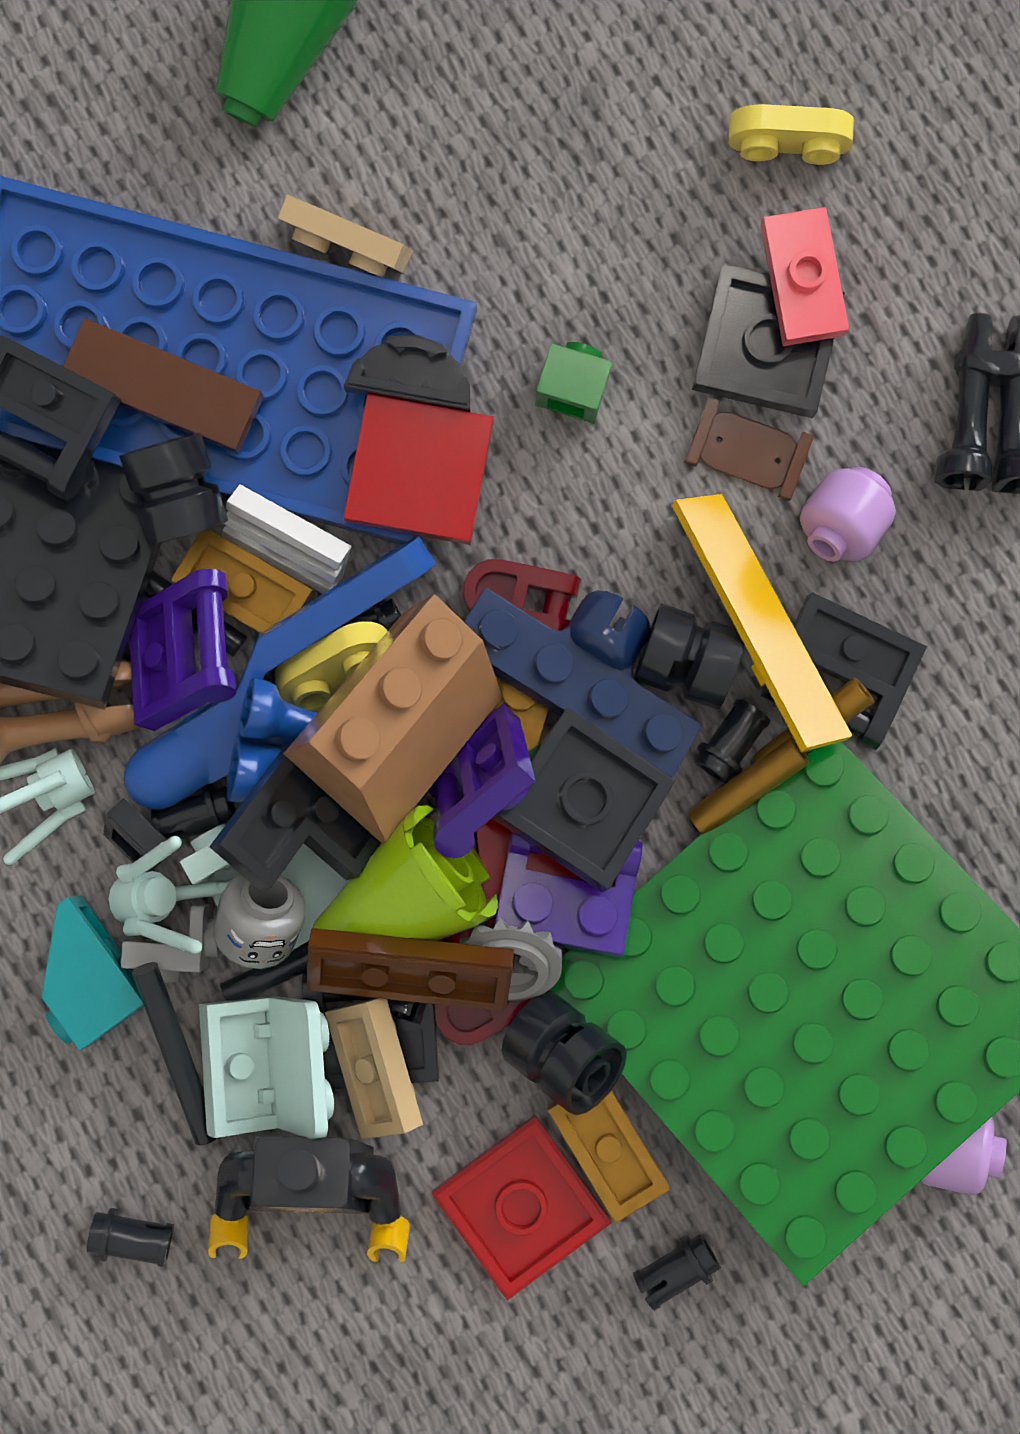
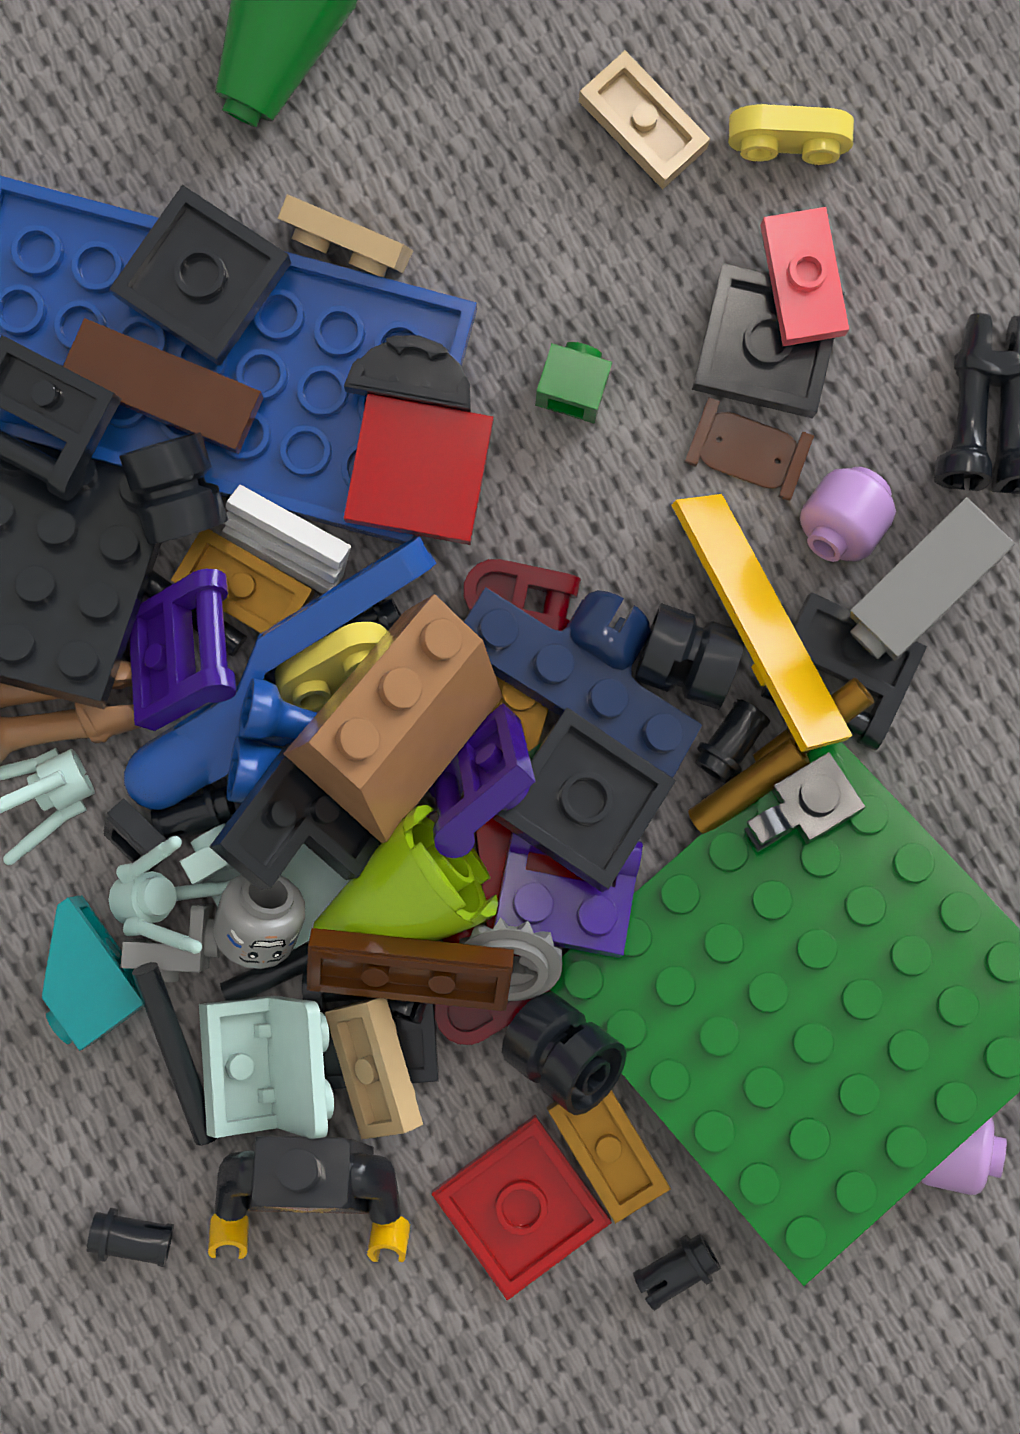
(201, 275): none -> black plate
(643, 119): none -> tan plate
(810, 801): none -> plate
(929, 581): none -> light grey slope

